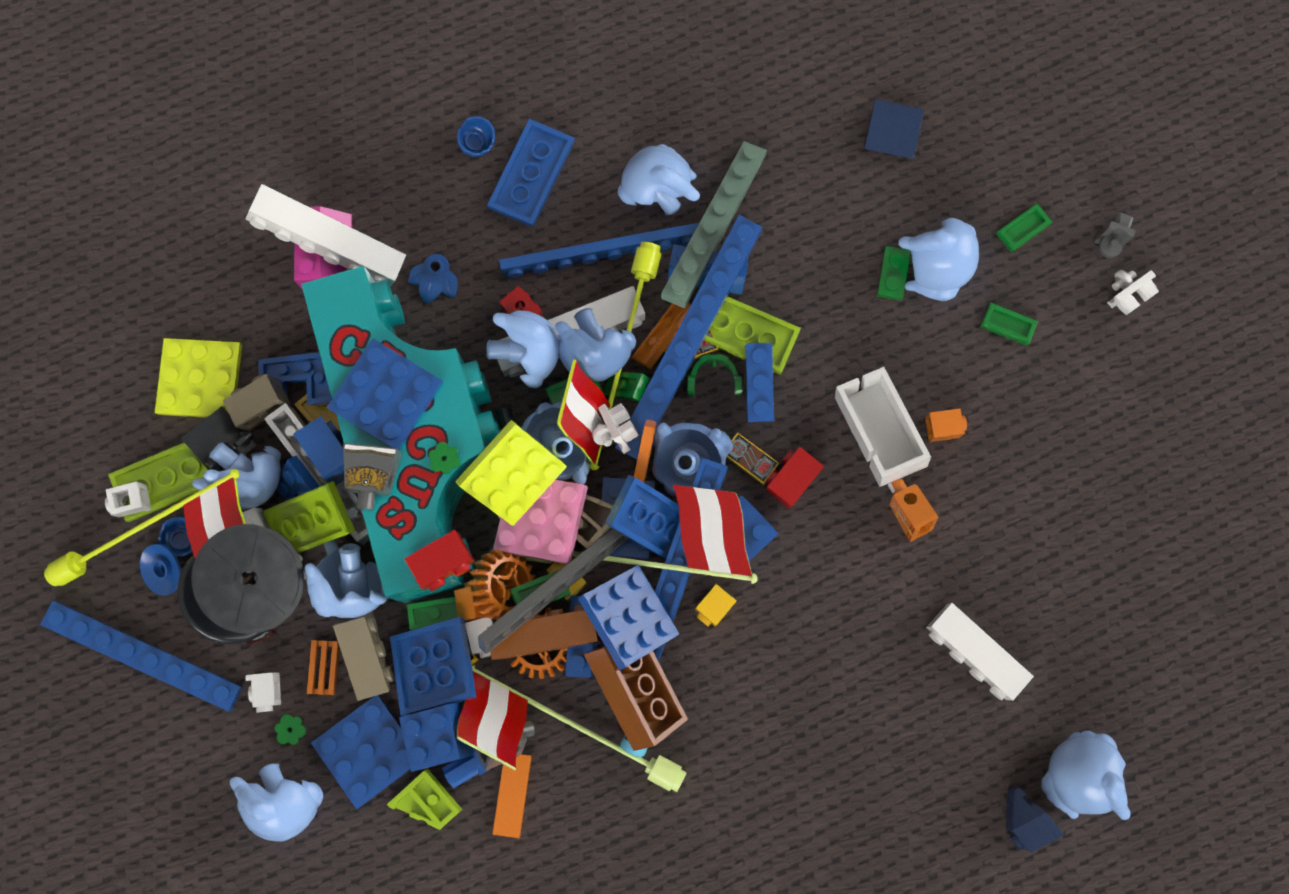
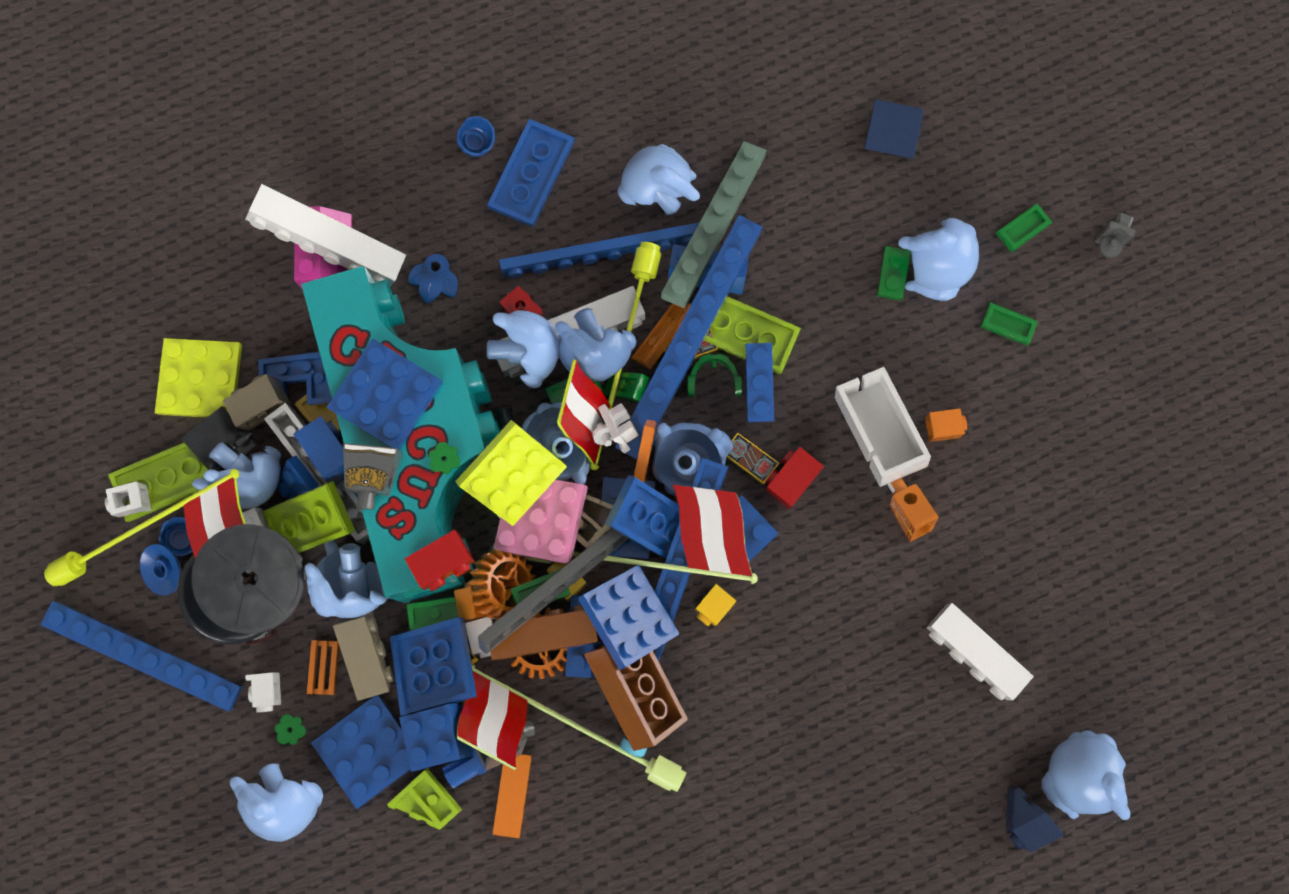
(1143, 286): white hips -> none

